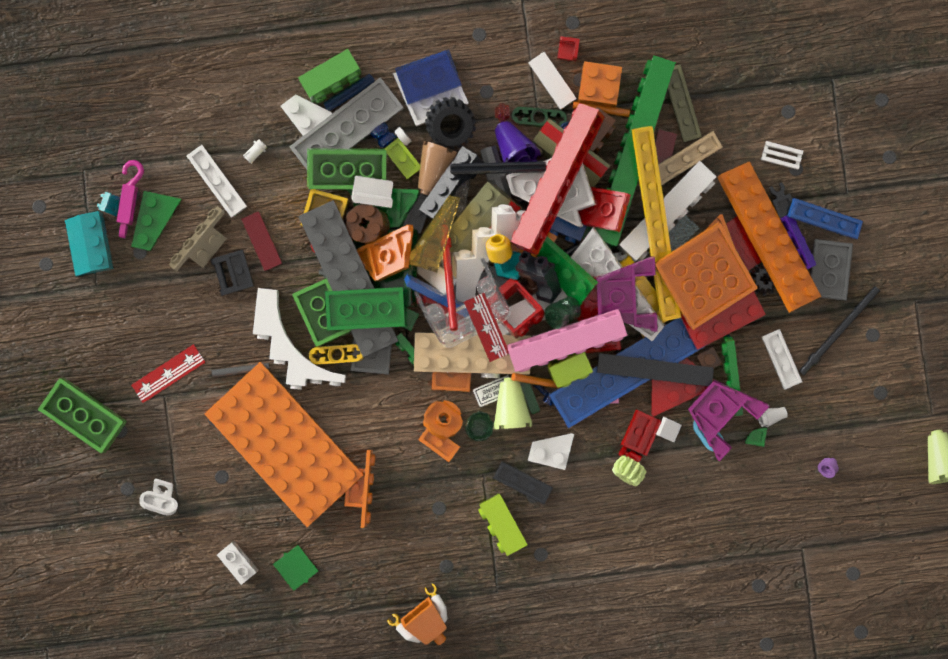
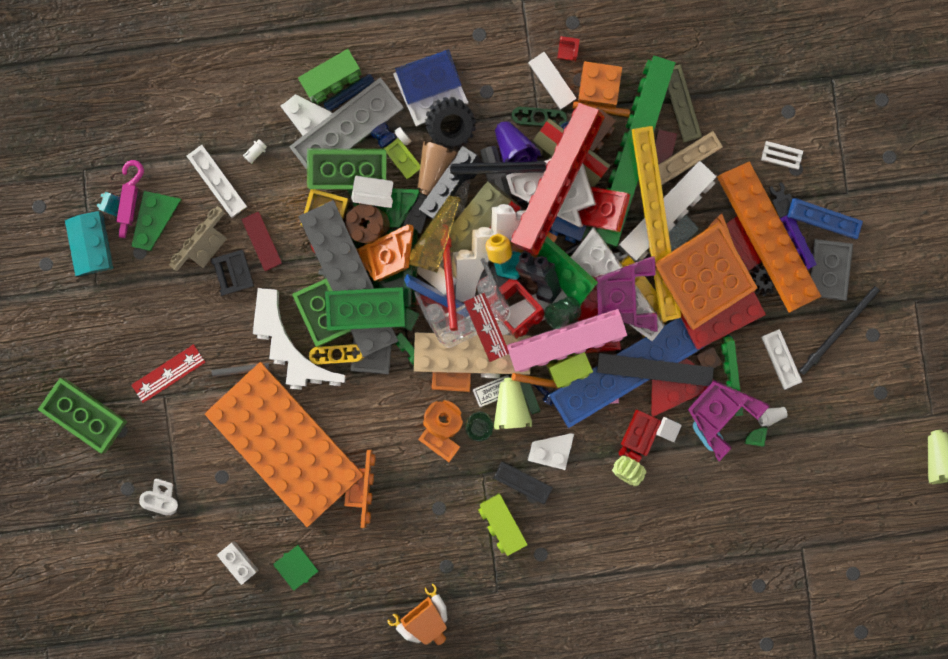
(502, 112): clear red plate -> none
(828, 467): medium lavender tile -> none

